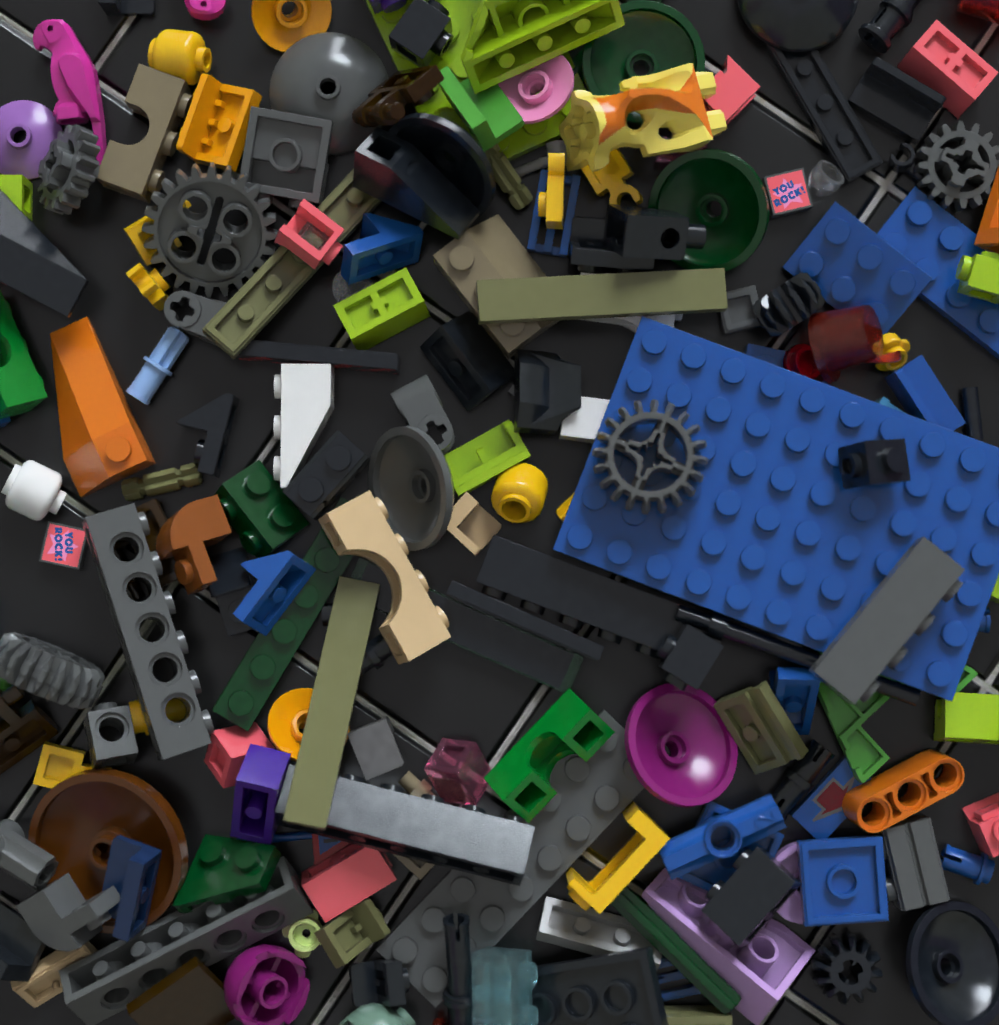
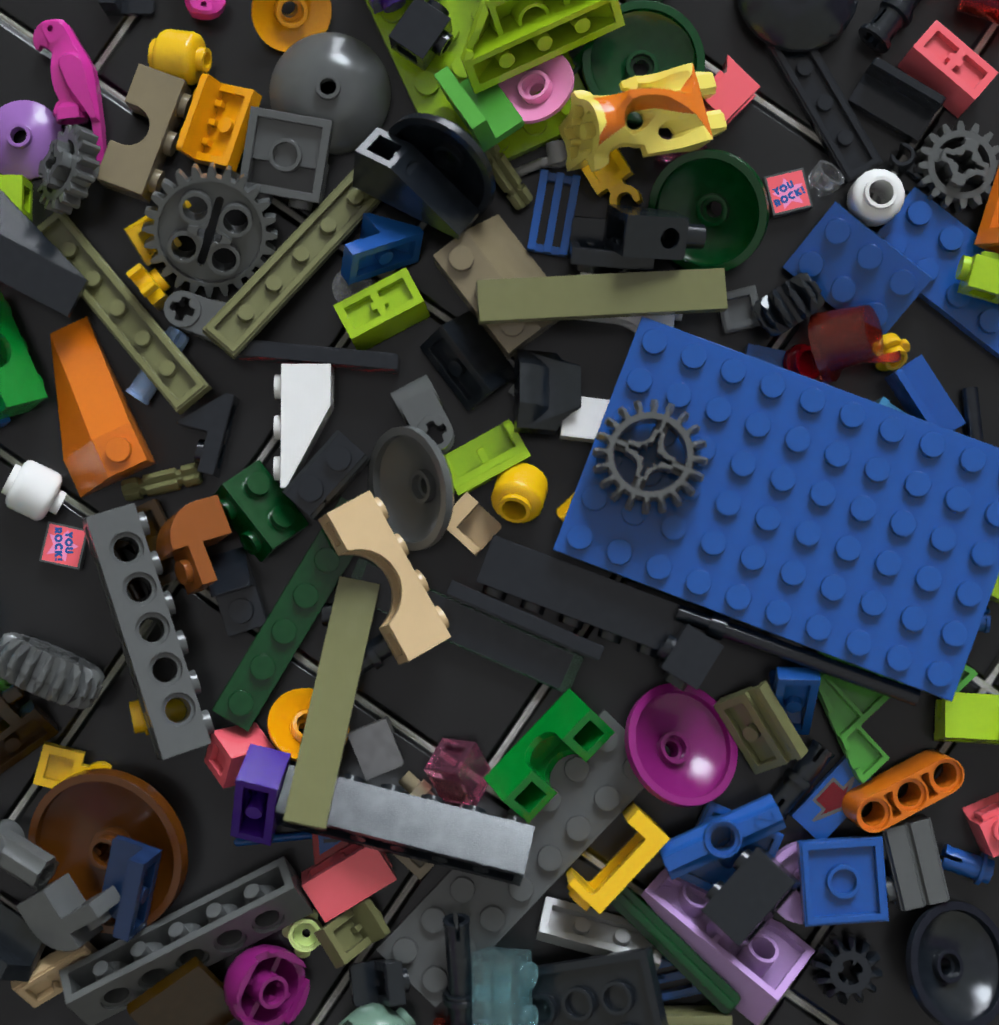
(106, 753): dark grey brick -> none
(127, 317): none -> olive tile
(226, 870): dark green wing -> none
(278, 583): blue slope -> none
(311, 235): coral window -> none
(388, 99): dark brown plate -> none
(552, 202): yellow plate -> none
(874, 463): black bracket -> none
(881, 186): none -> white head
(887, 621): dark grey brick -> none

